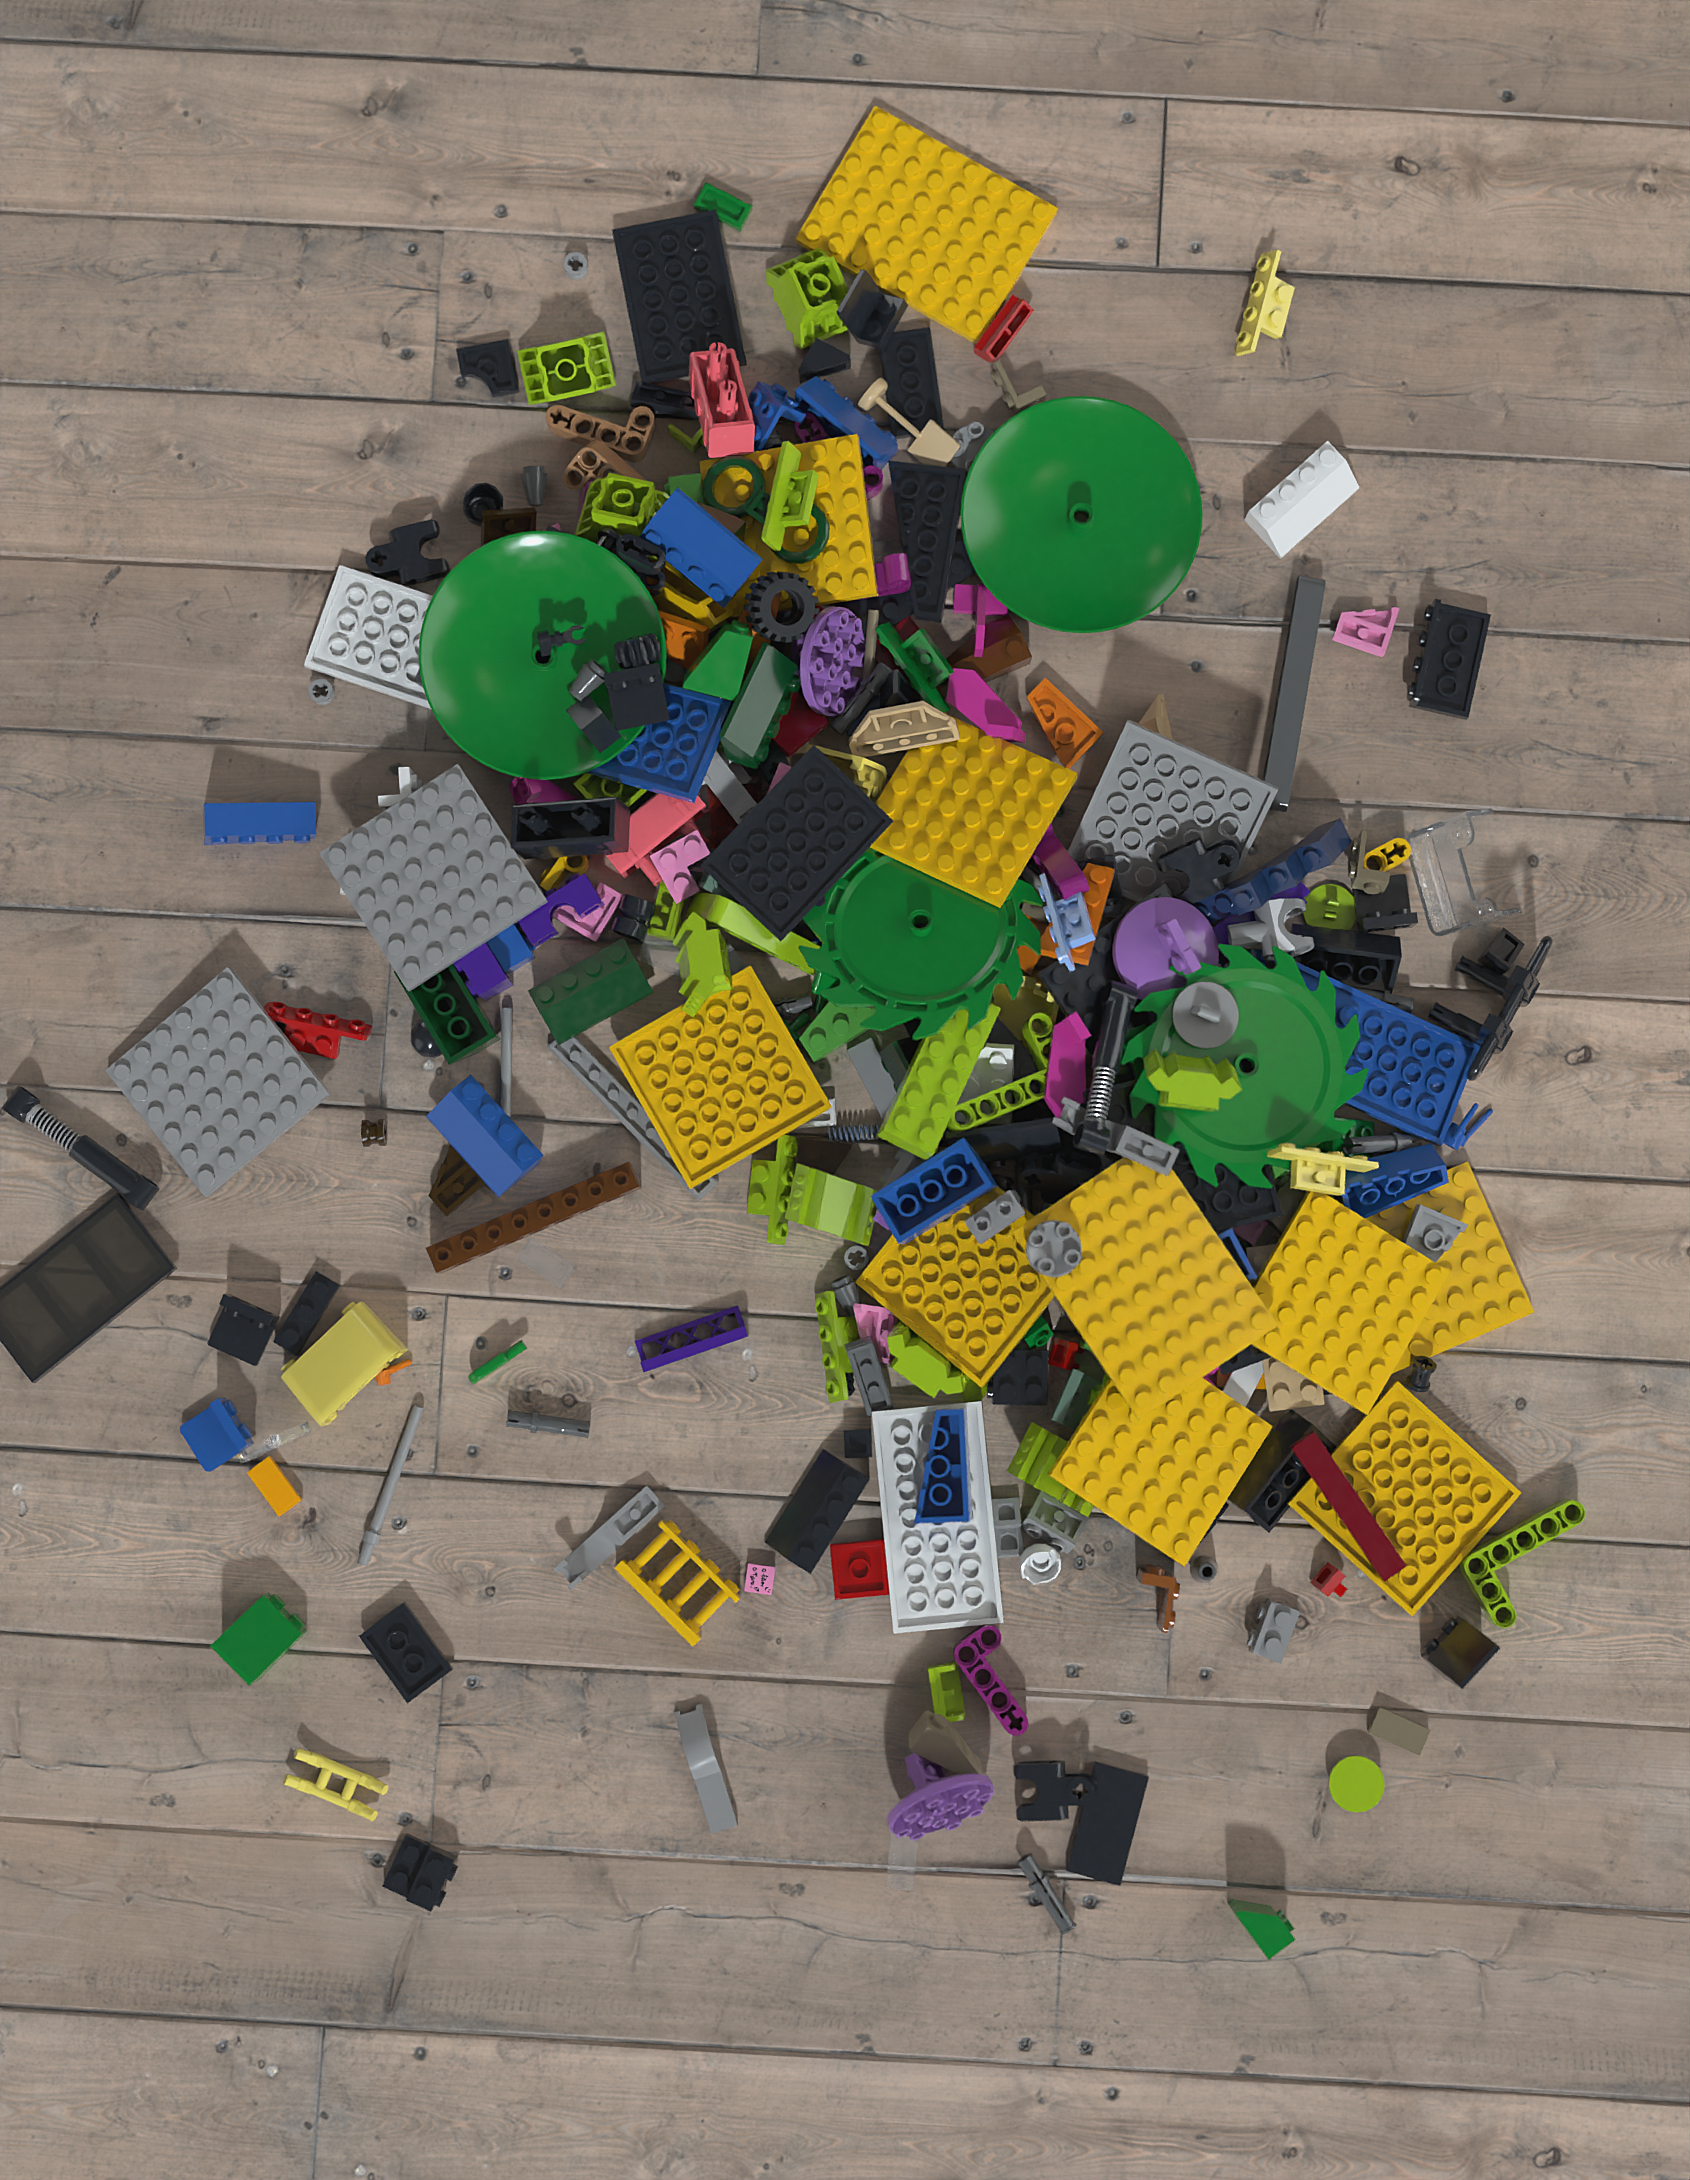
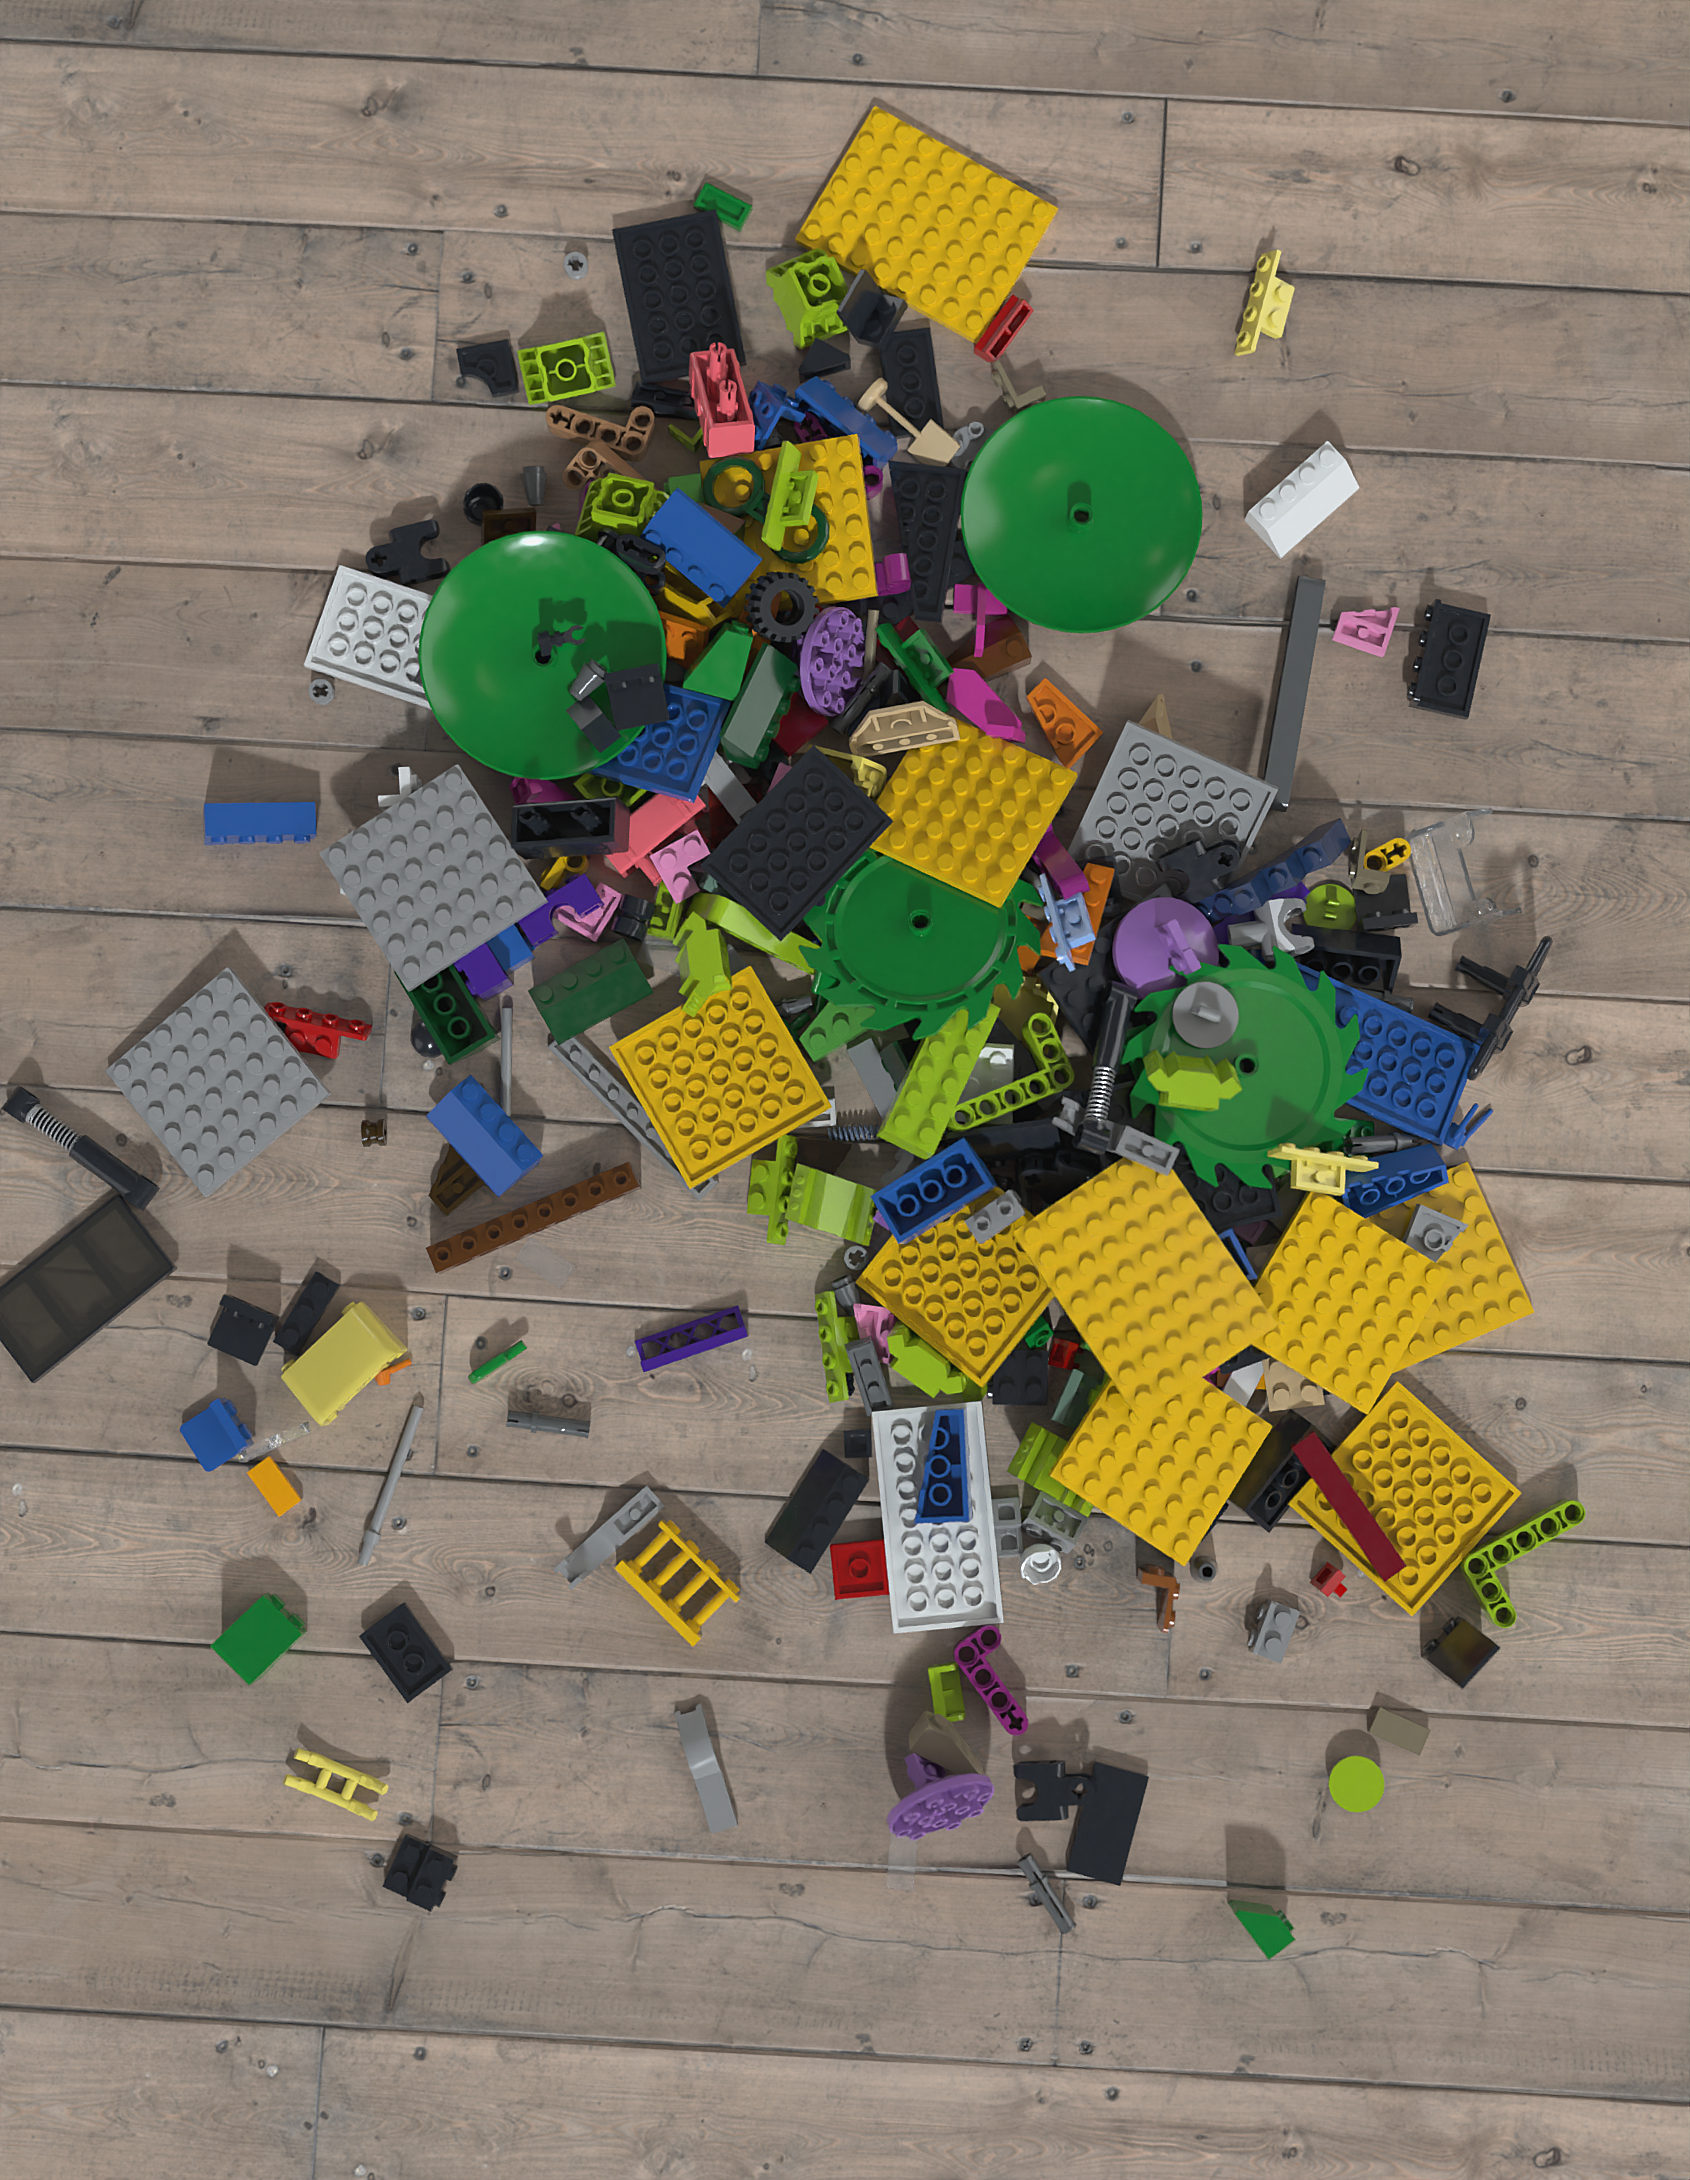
(637, 651): black gear -> none
(759, 1578): bright pink tile -> none
(1053, 1248): light grey dish -> none
(1066, 1063): dark pink piece -> none
(1411, 1380): black bush -> none
(1501, 952): black slope -> none

